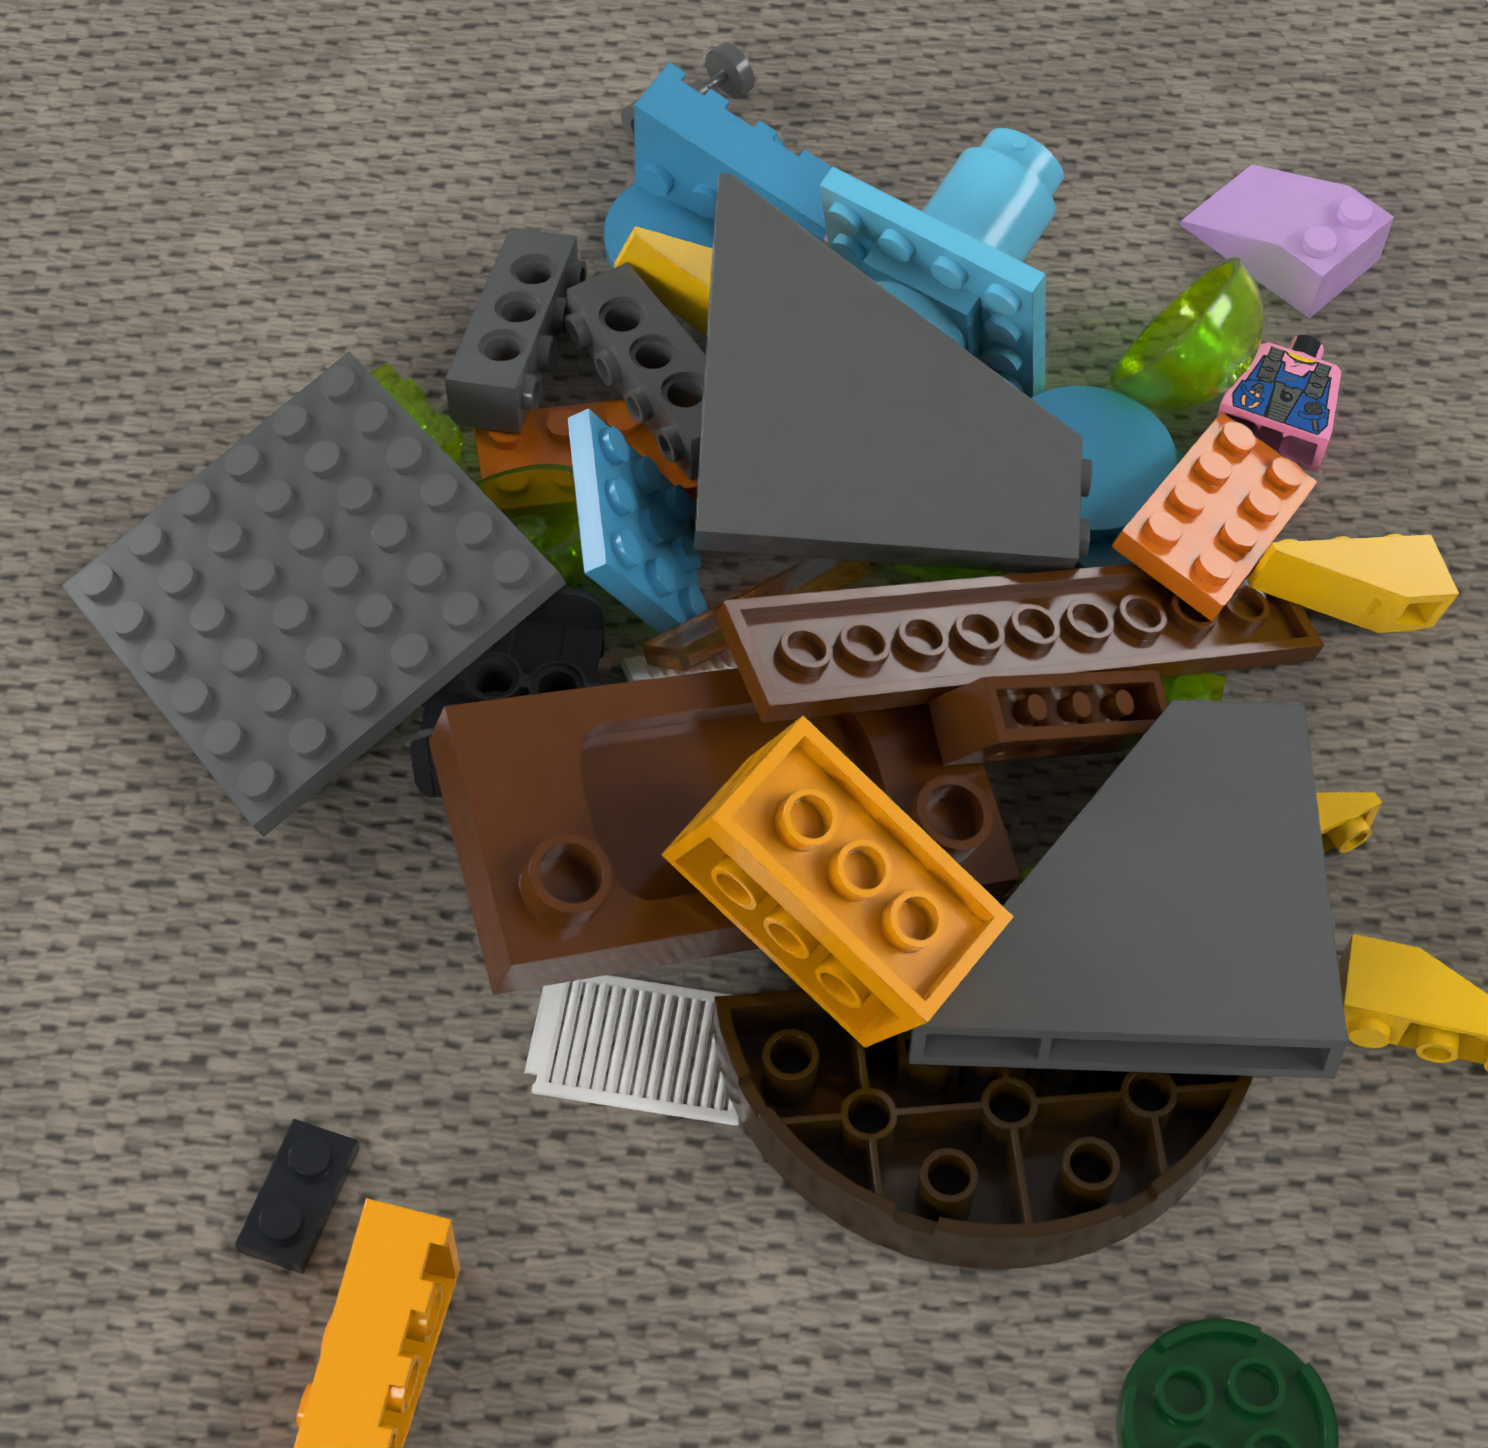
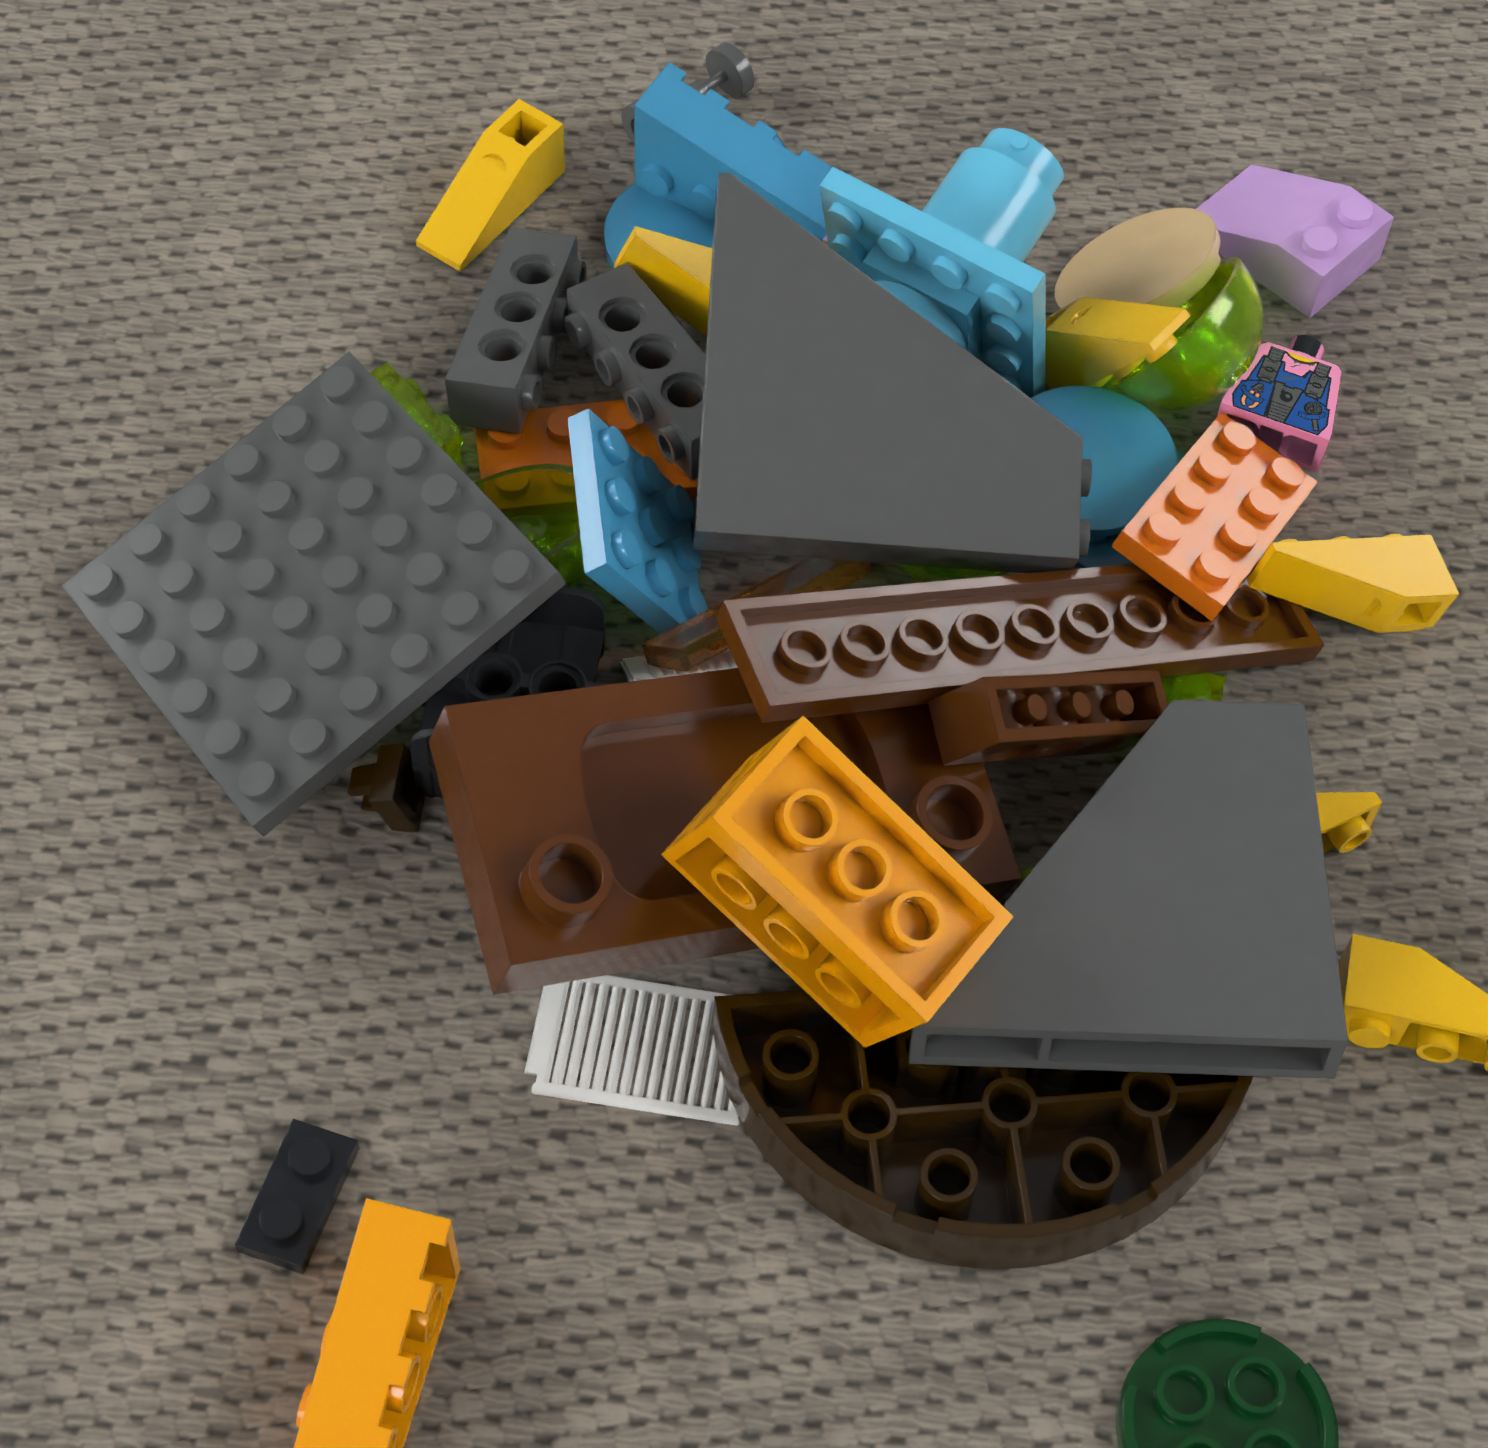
(390, 788): none -> dark brown tile
(496, 184): none -> yellow slope
(1106, 339): none -> yellow slope
(1145, 260): none -> tan tile

